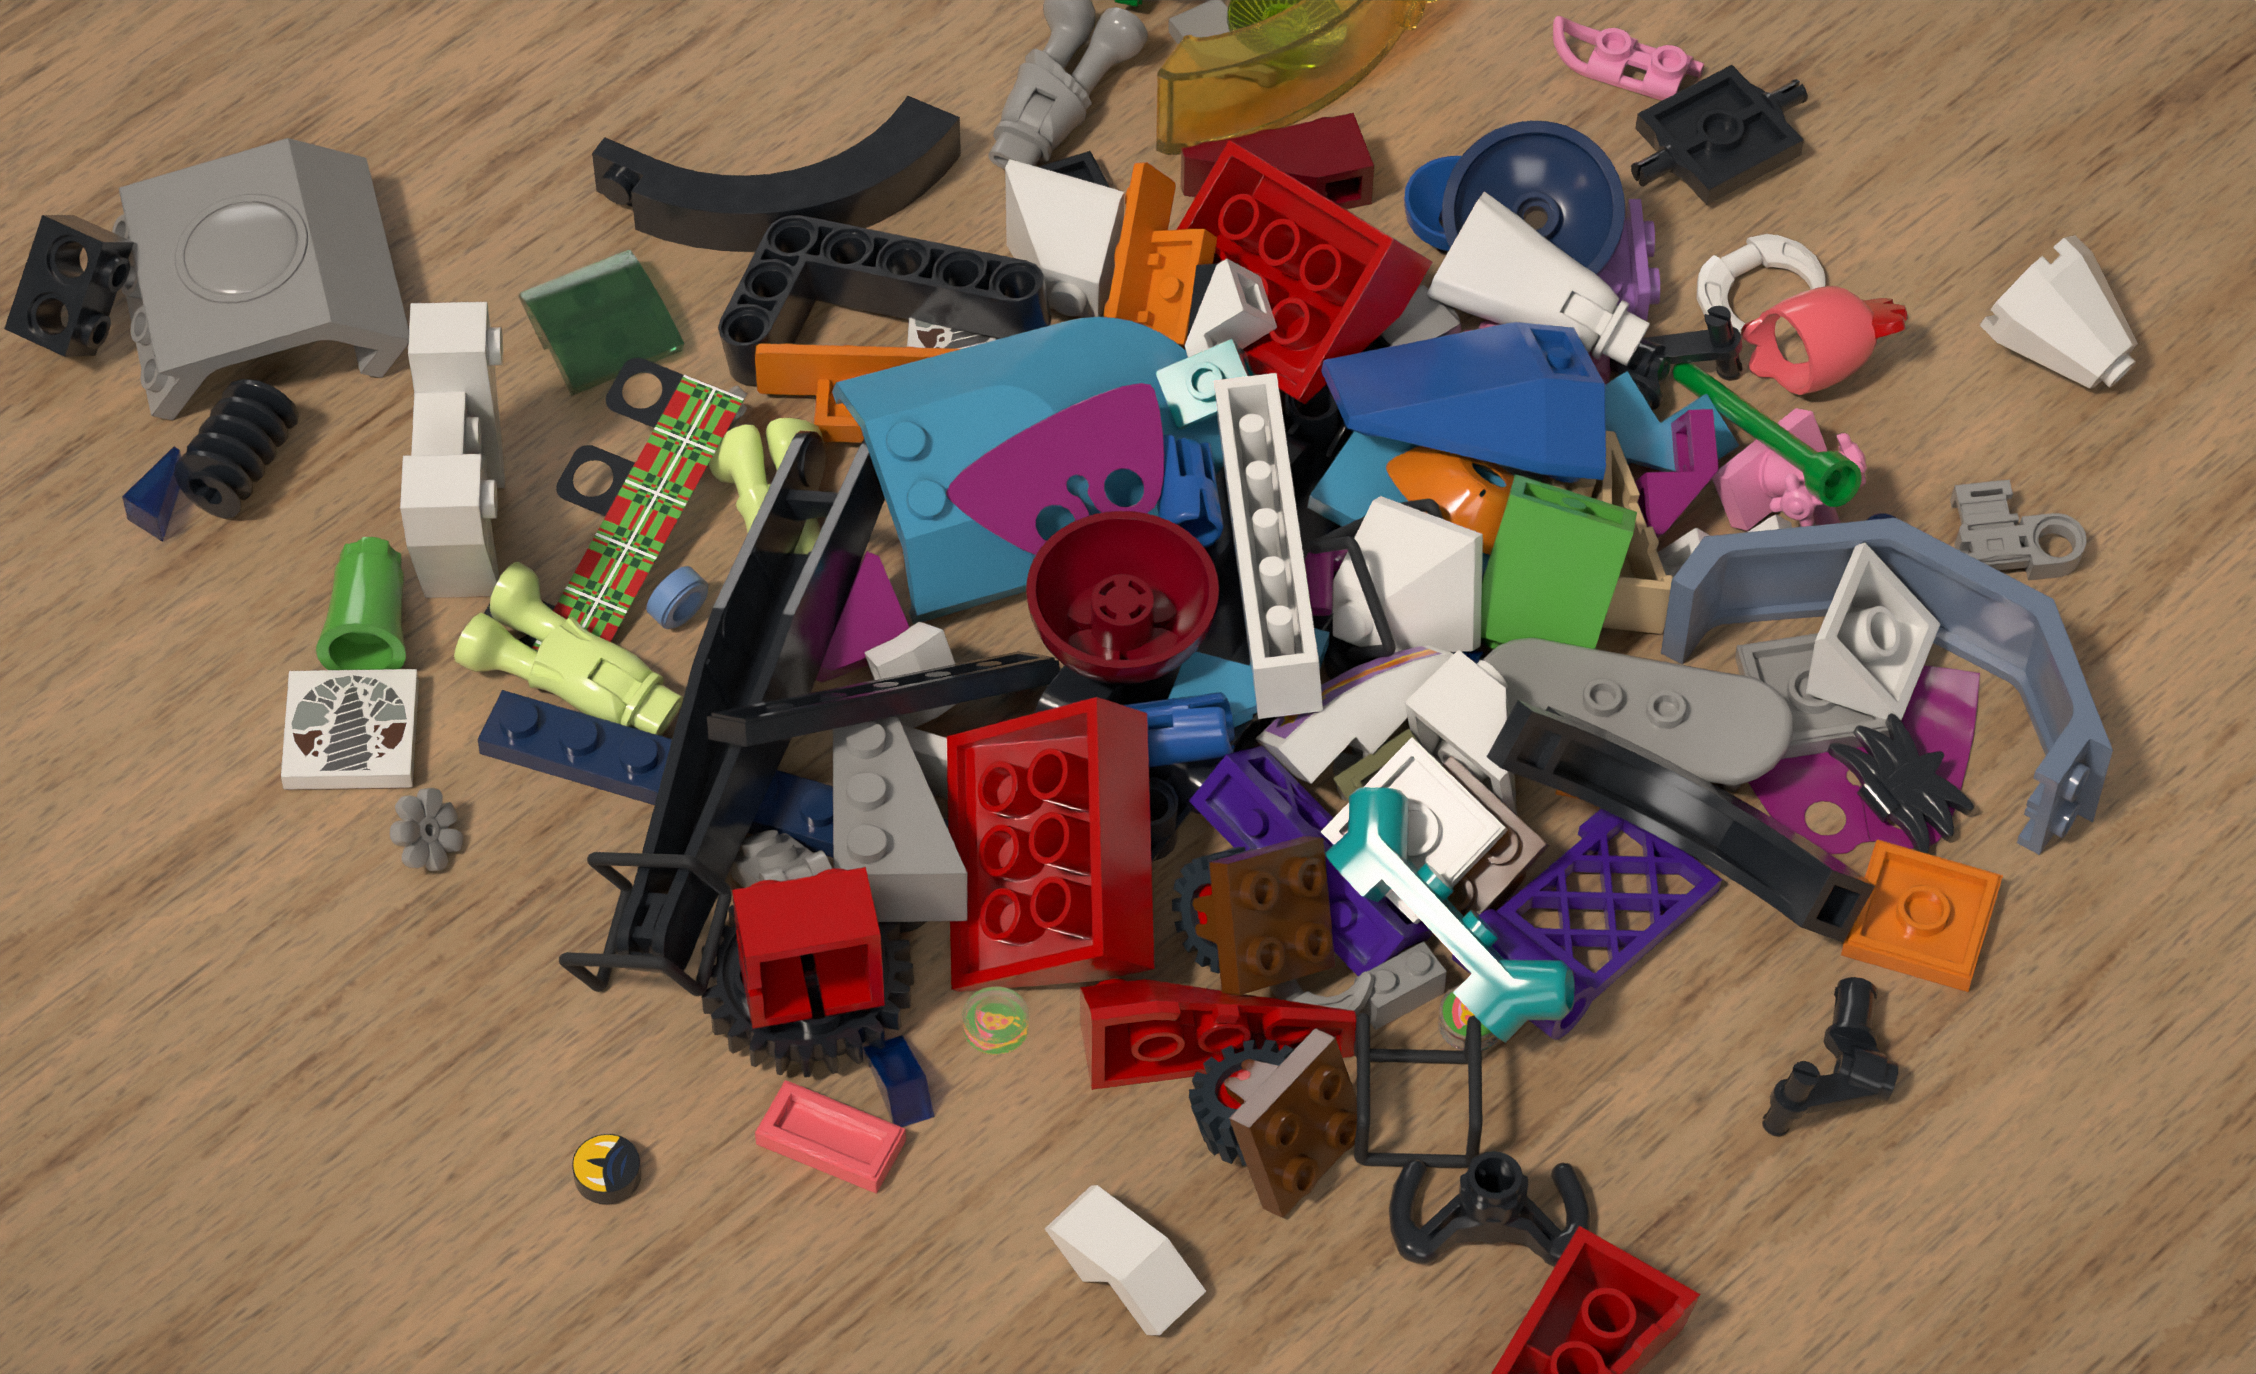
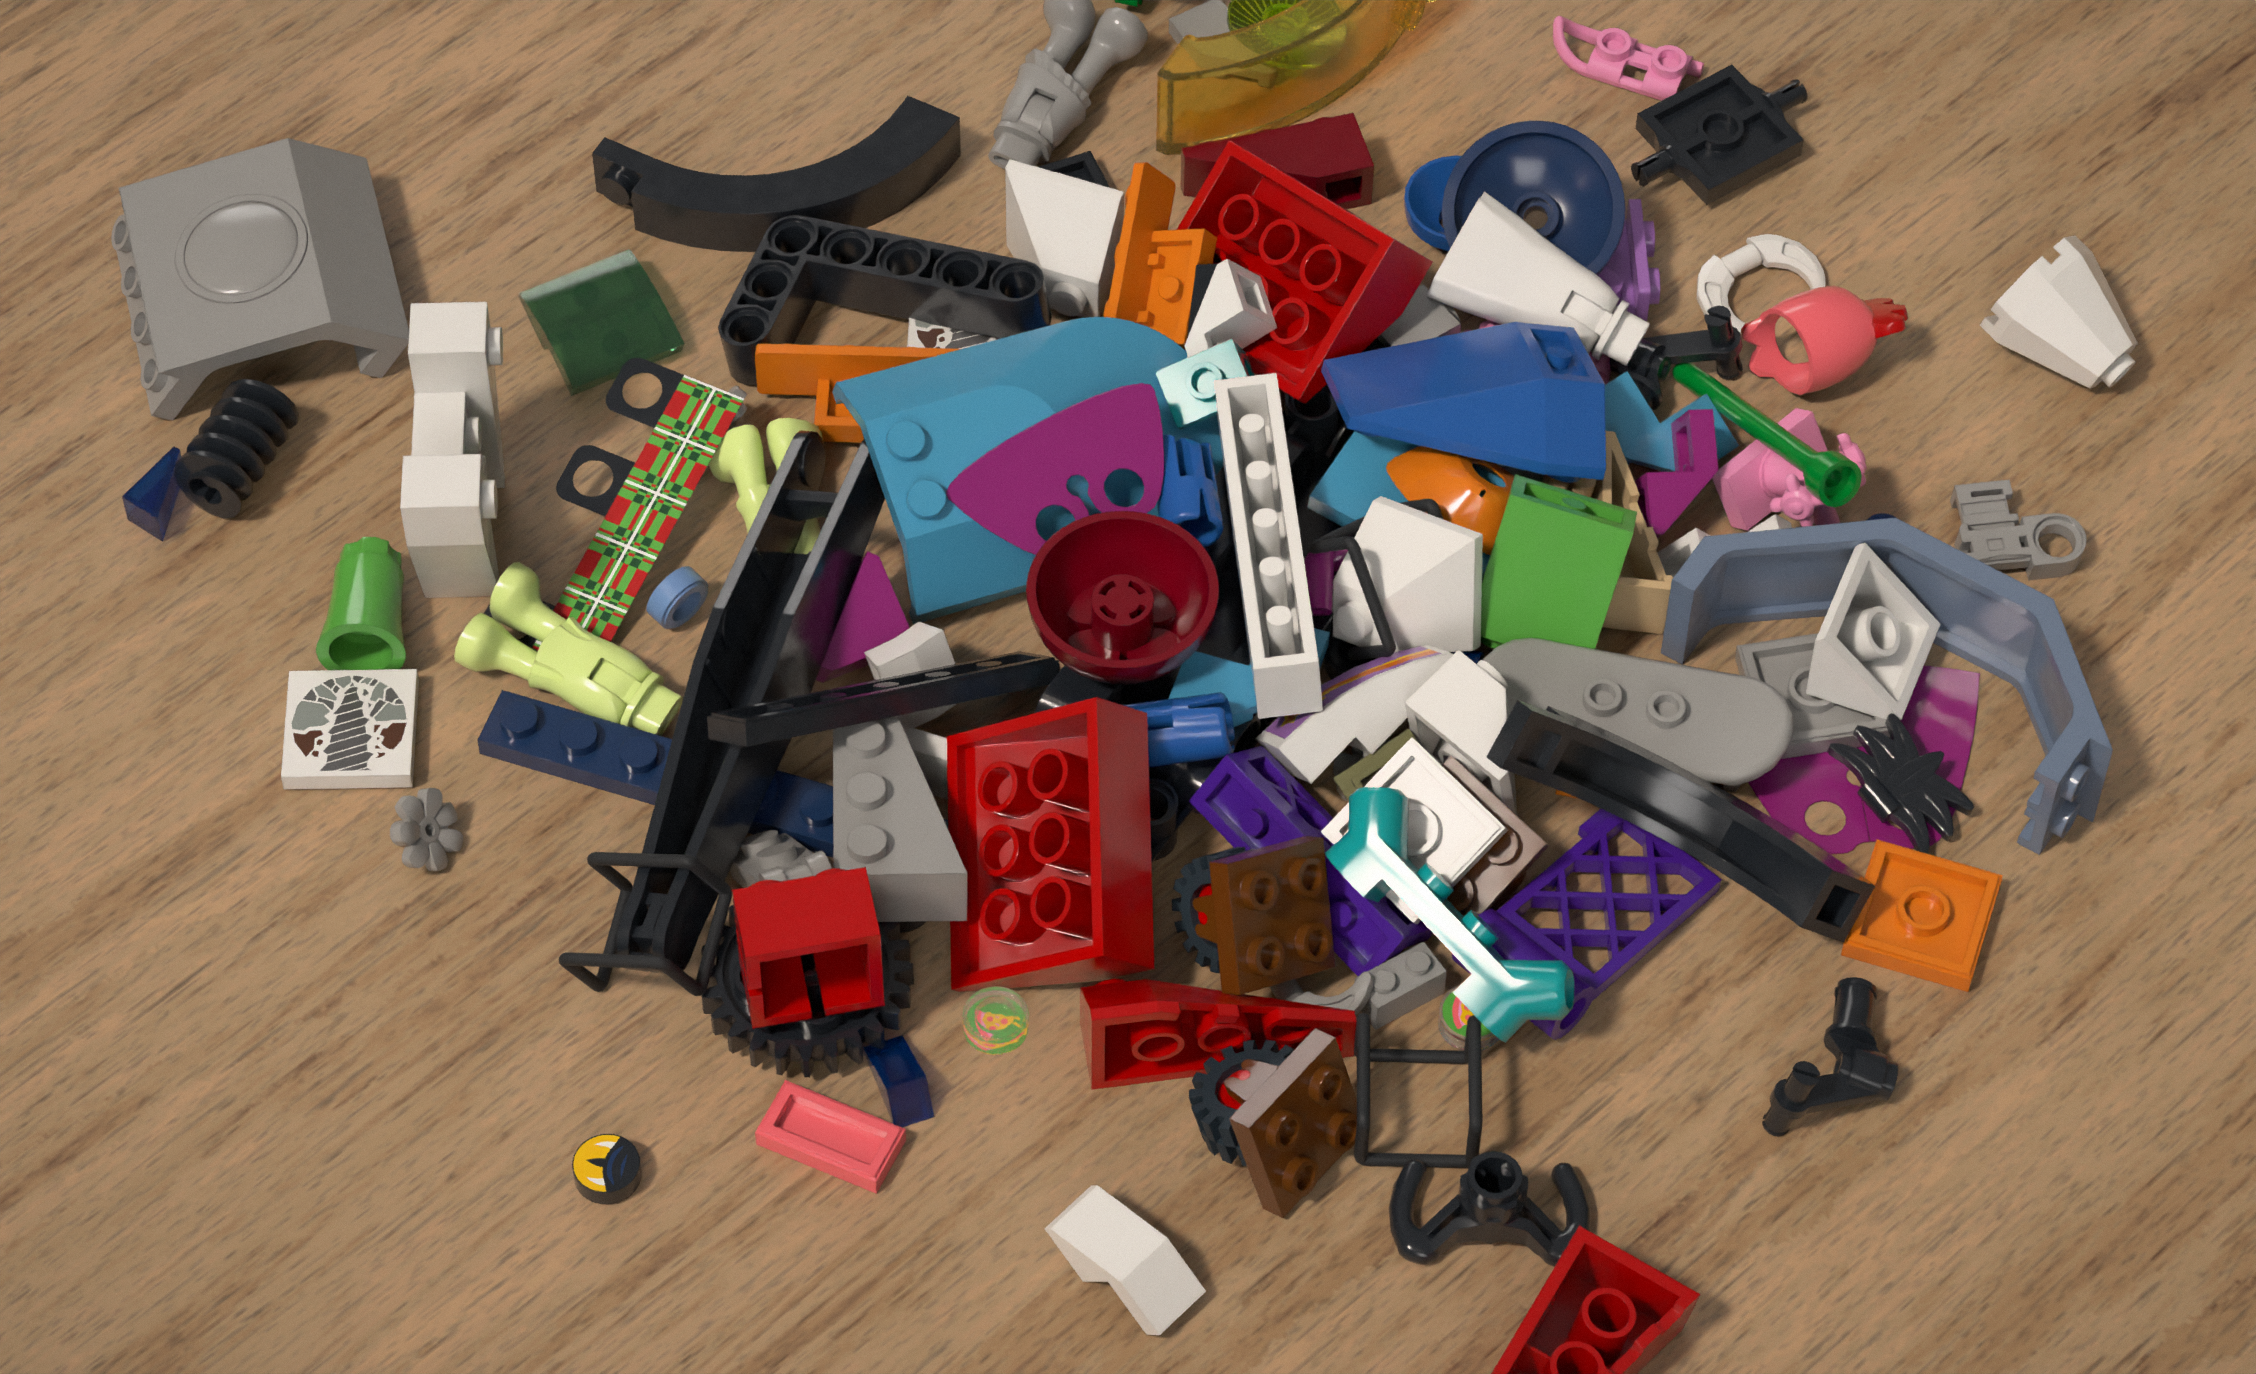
(57, 279): black brick -> none

